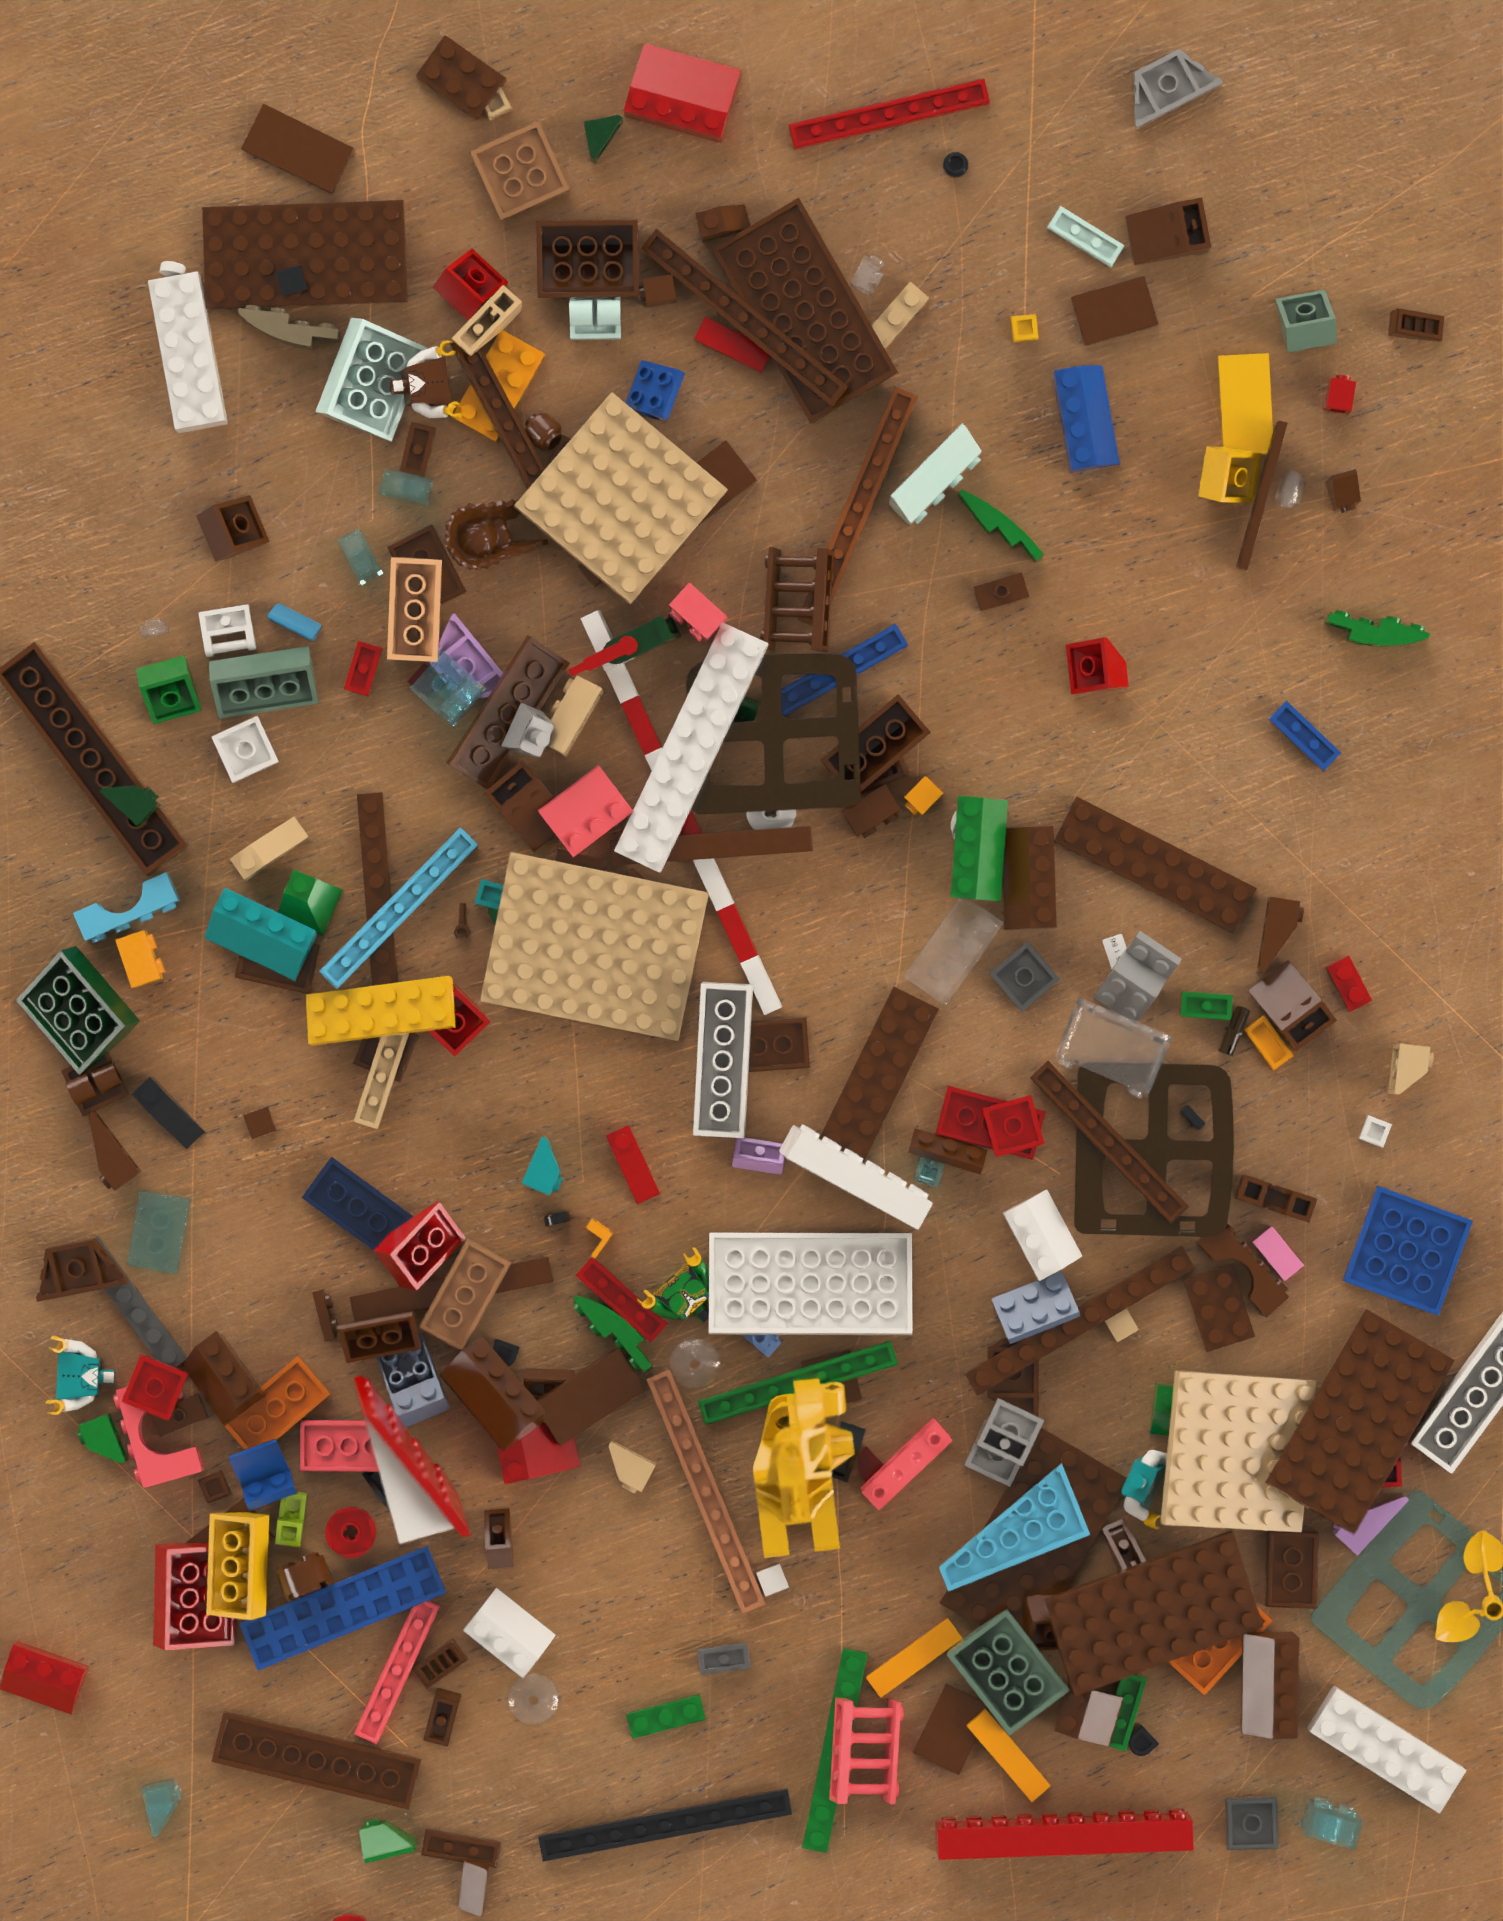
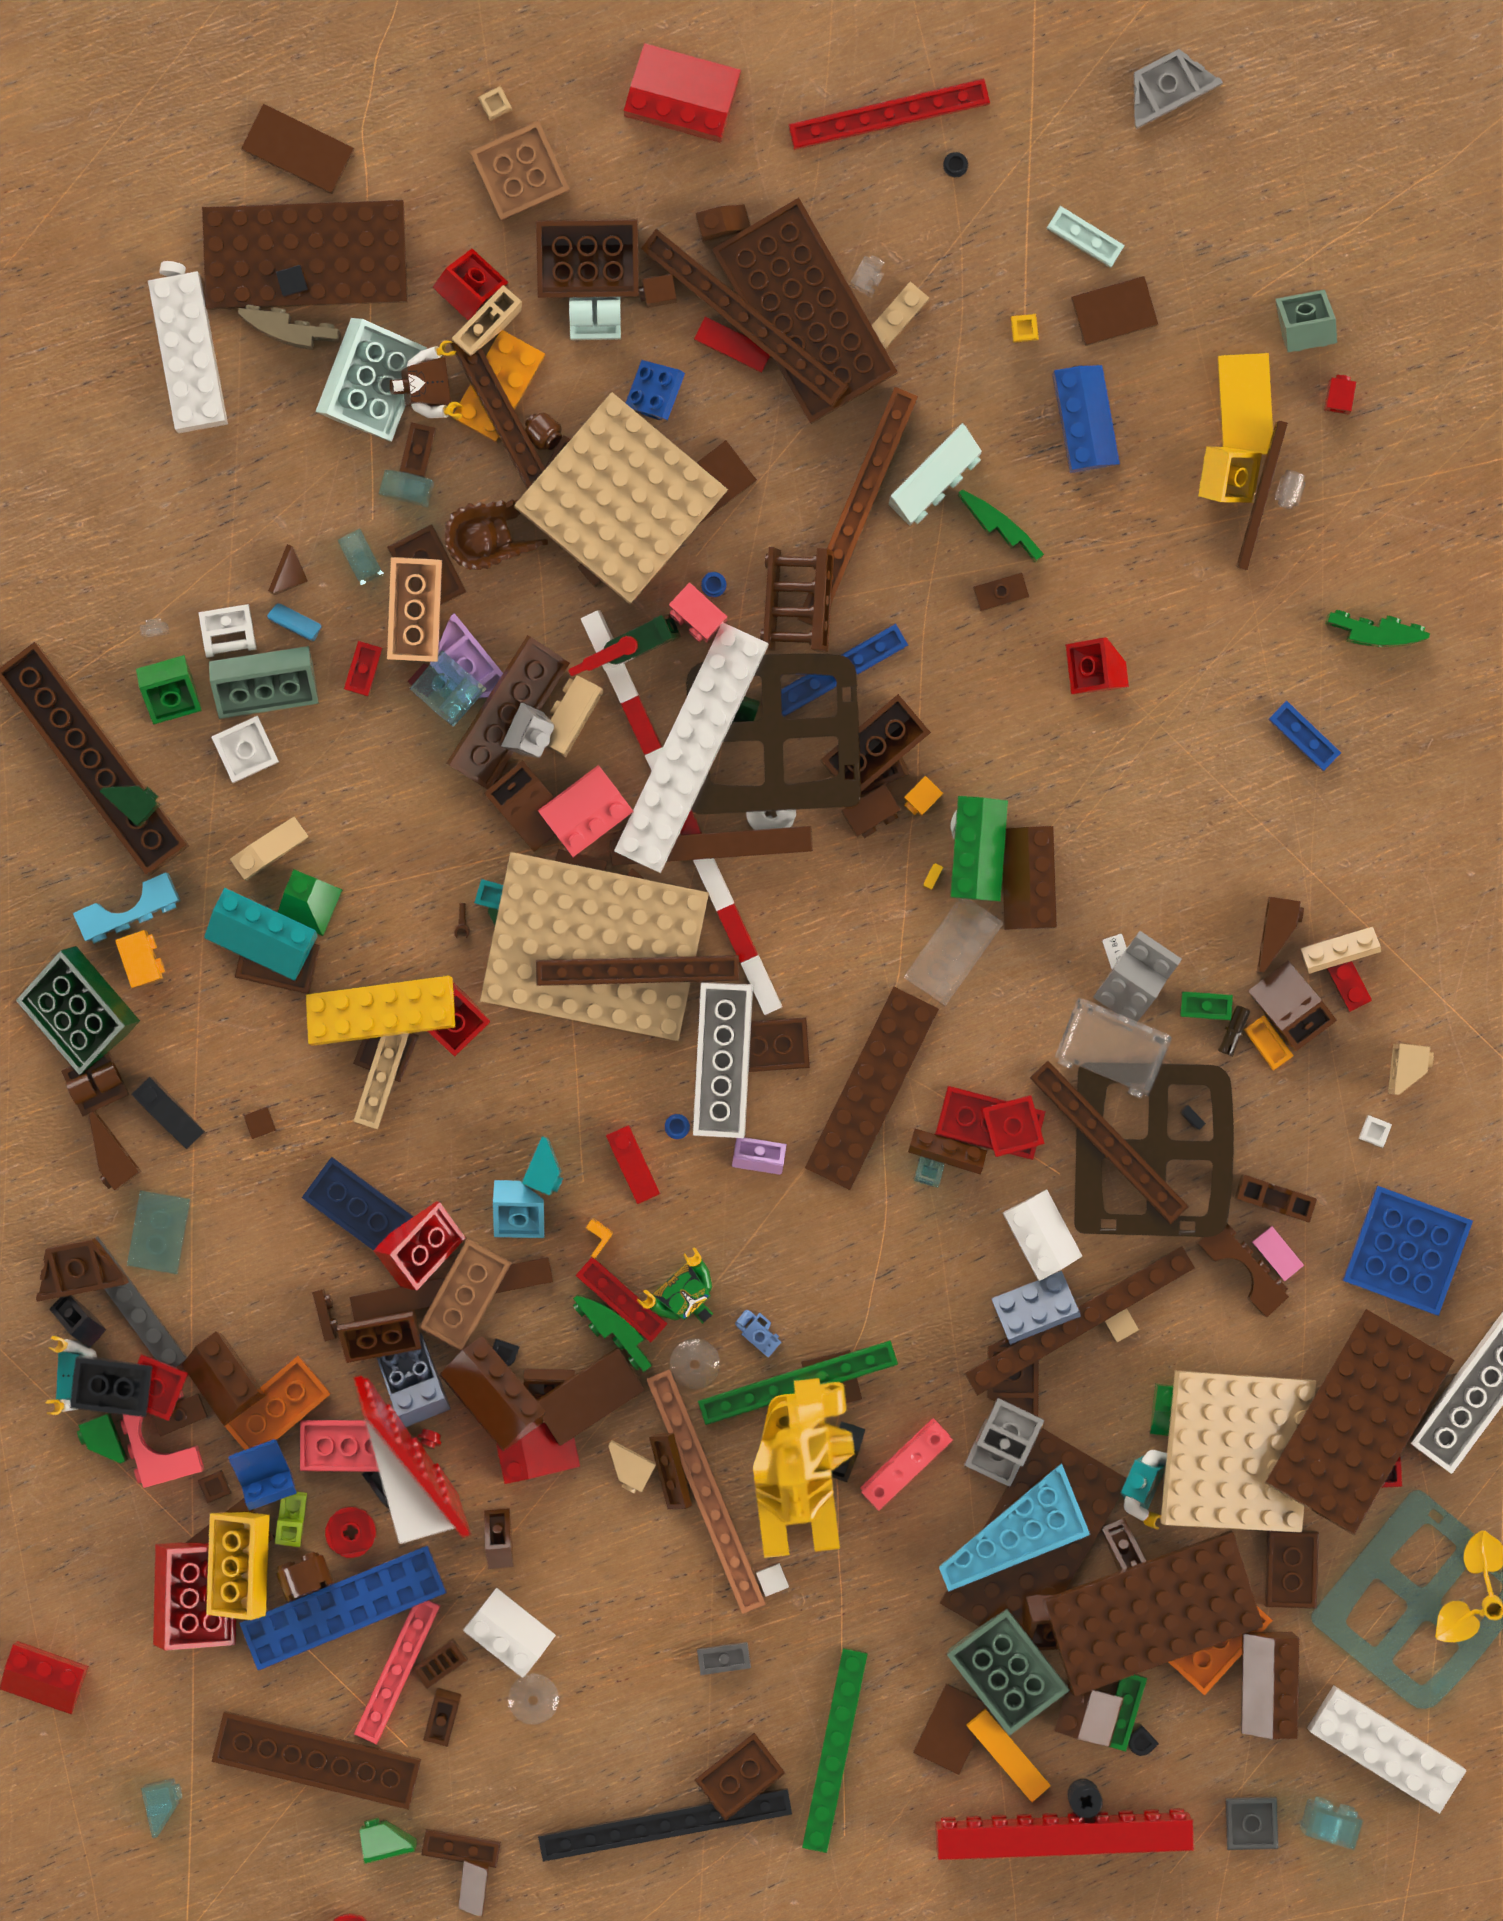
(78, 1320): none -> black slope
(111, 1386): none -> black slope
(232, 528): reddish brown slope -> none
(289, 572): none -> reddish brown slope
(376, 880): reddish brown plate -> none
(398, 908): medium azure tile -> none
(429, 1438): none -> red plate
(461, 77): reddish brown plate -> none
(517, 1211): none -> medium azure slope
(556, 1218): black tile -> none
(600, 133): dark green slope -> none
(637, 970): none -> reddish brown tile
(665, 1716): green plate -> none
(670, 1471): none -> reddish brown plate
(677, 1126): none -> blue plate
(713, 584): none -> blue plate
(739, 1776): none -> reddish brown tile
(810, 1283): white plate -> none
(843, 1740): coral fence -> none
(854, 1176): white brick -> none
(868, 1463): clear red tile -> none
(914, 1657): light orange tile -> none
(932, 876): none -> yellow tile
(1024, 976): dark grey plate -> none
(1084, 1788): none -> black piece
(1155, 864): reddish brown plate -> none
(1168, 232): reddish brown slope -> none
(1219, 1308): reddish brown plate -> none
(1340, 950): none -> tan plate
(1344, 491): reddish brown slope -> none
(1372, 1524): lavender slope -> none
(1396, 320): reddish brown slope -> none

